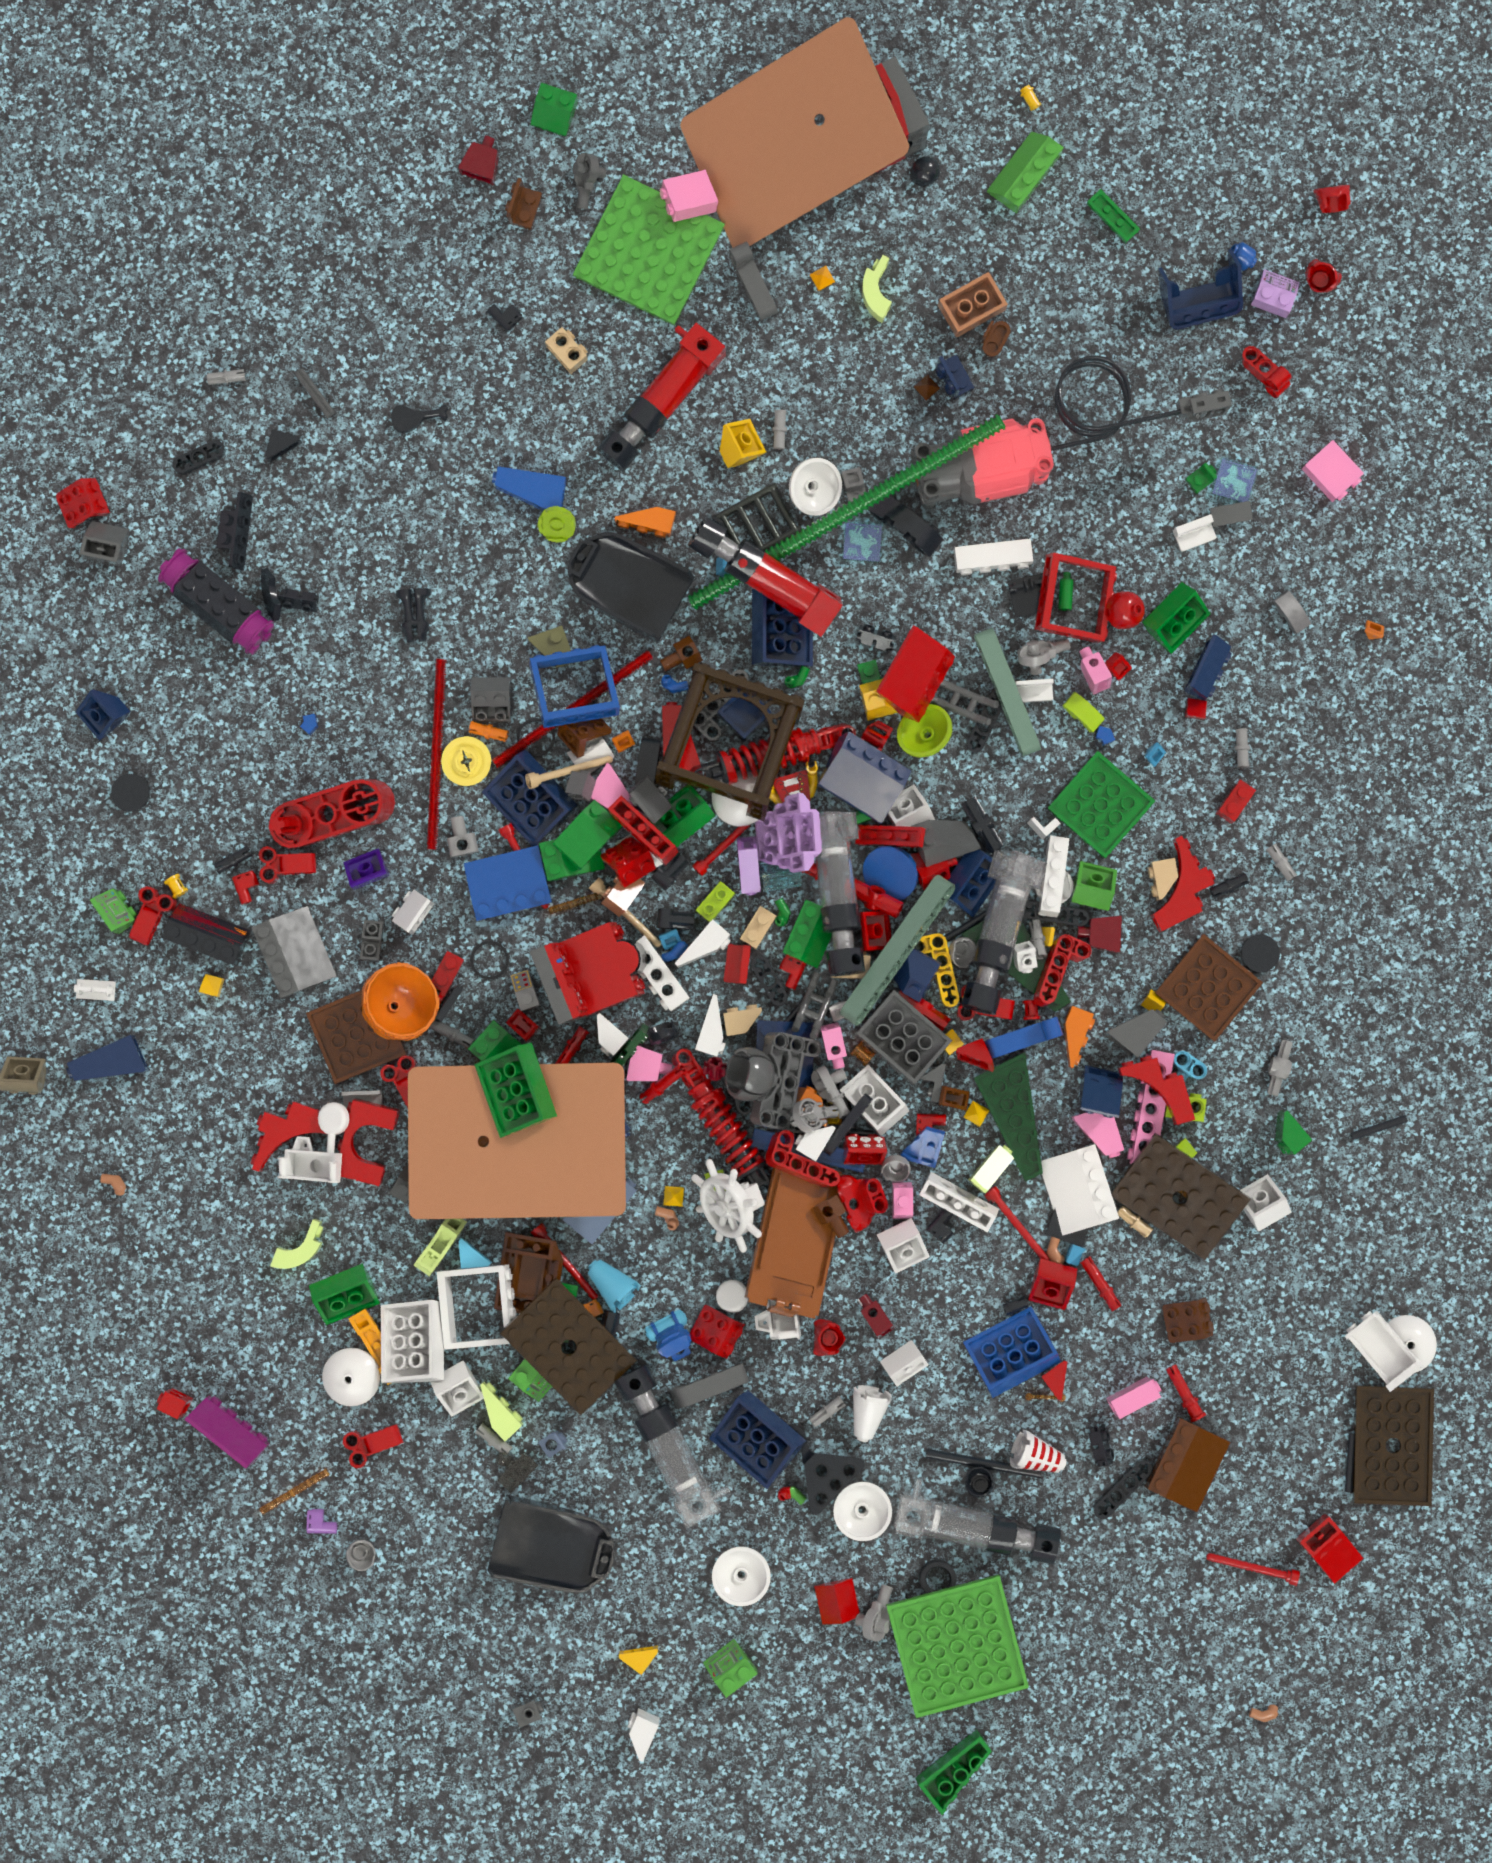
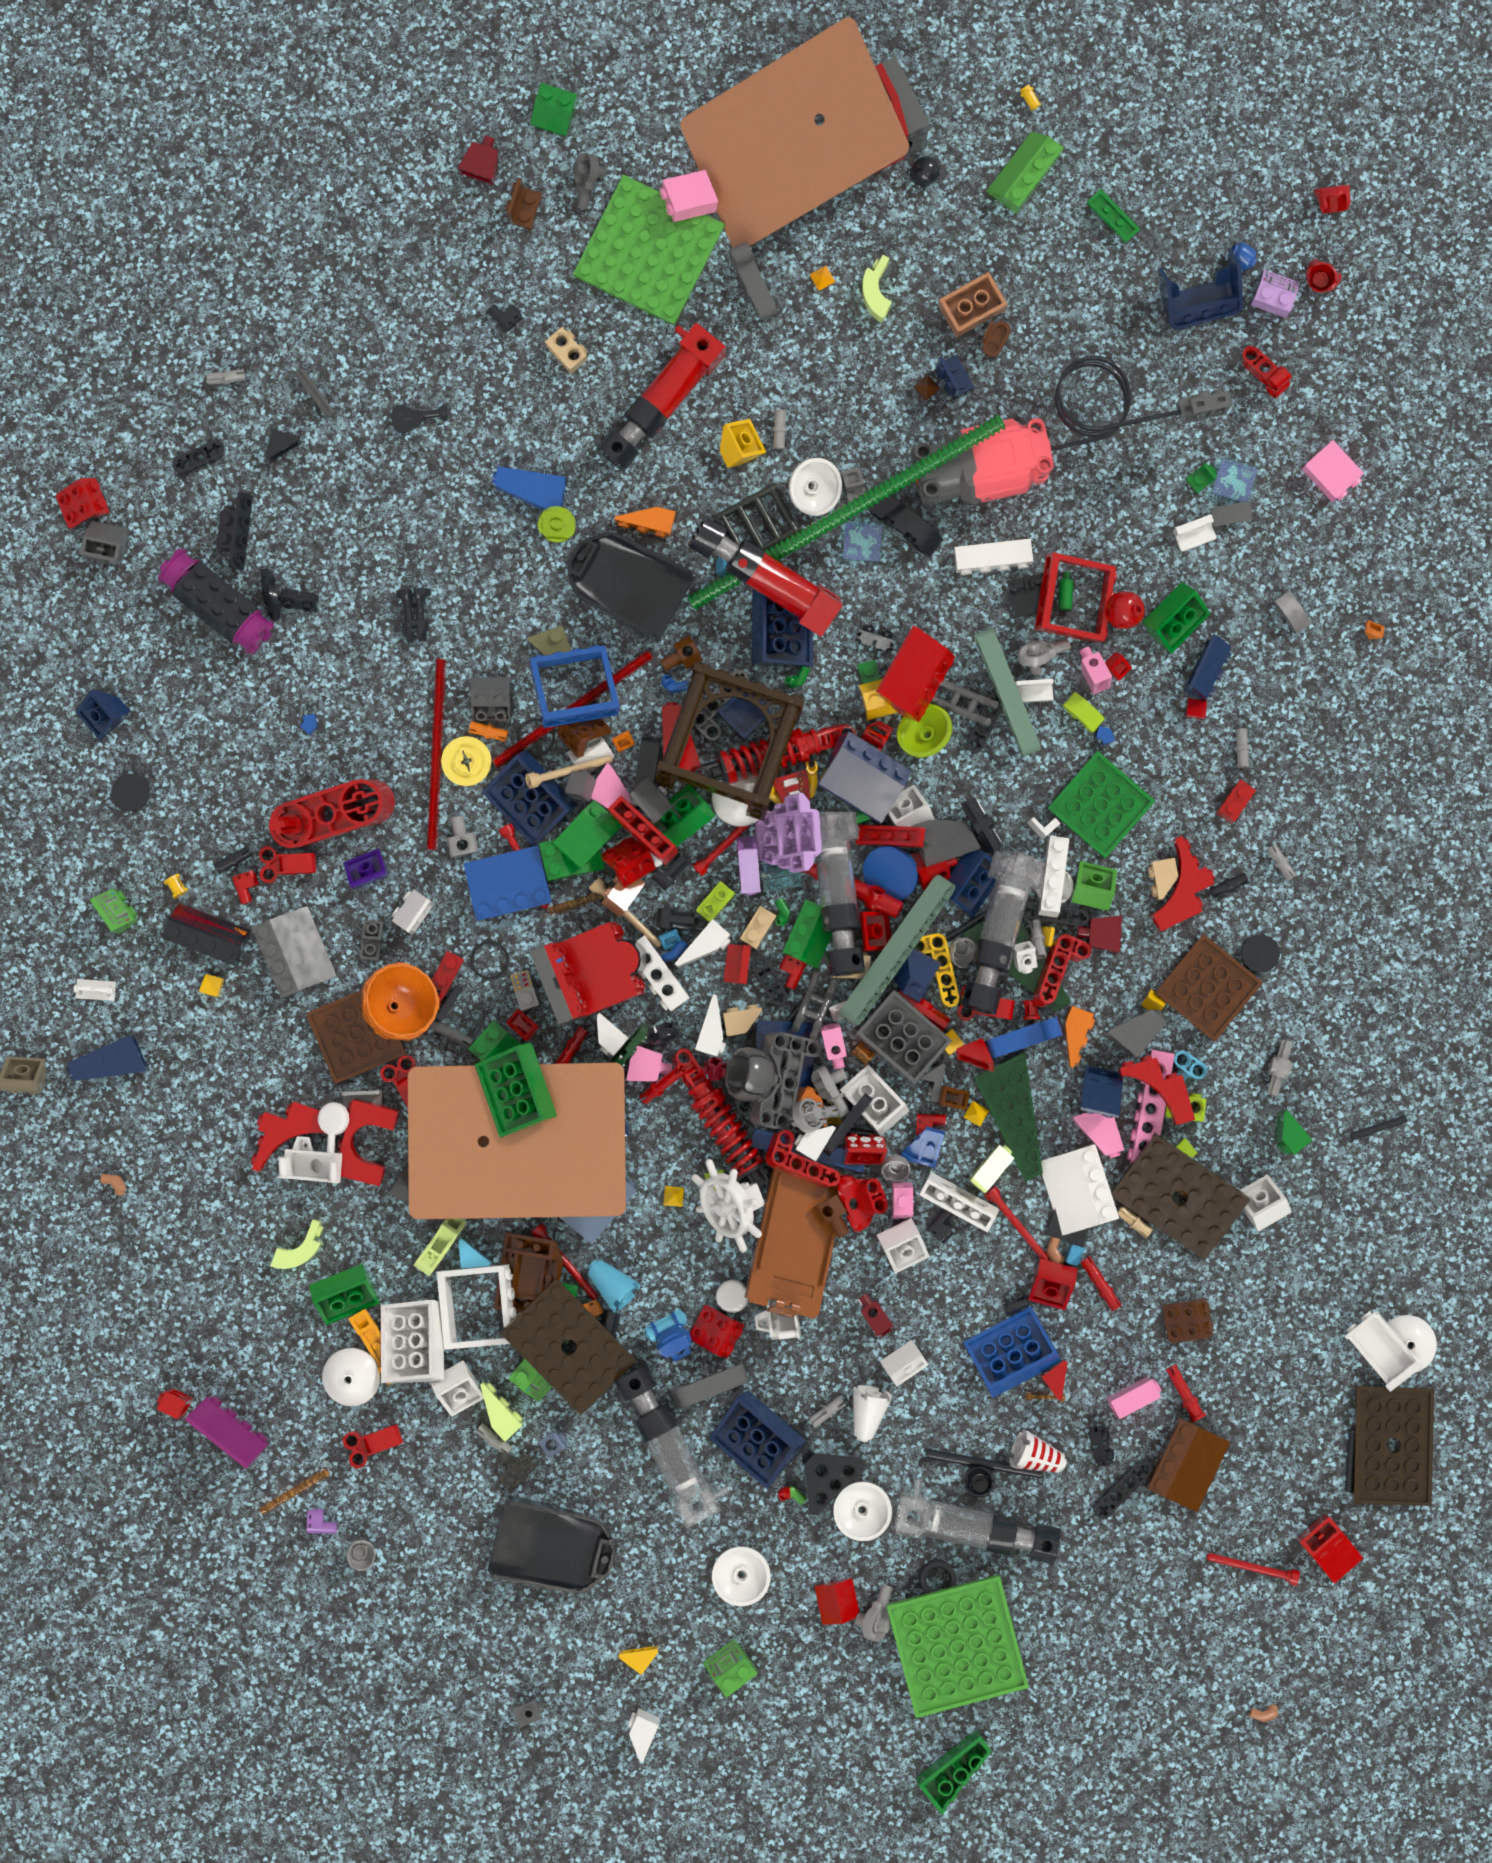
(149, 915): red piece -> none
(669, 1216): nougat arm -> none
(827, 1338): red hair -> none
(1155, 754): dark azure slope -> none

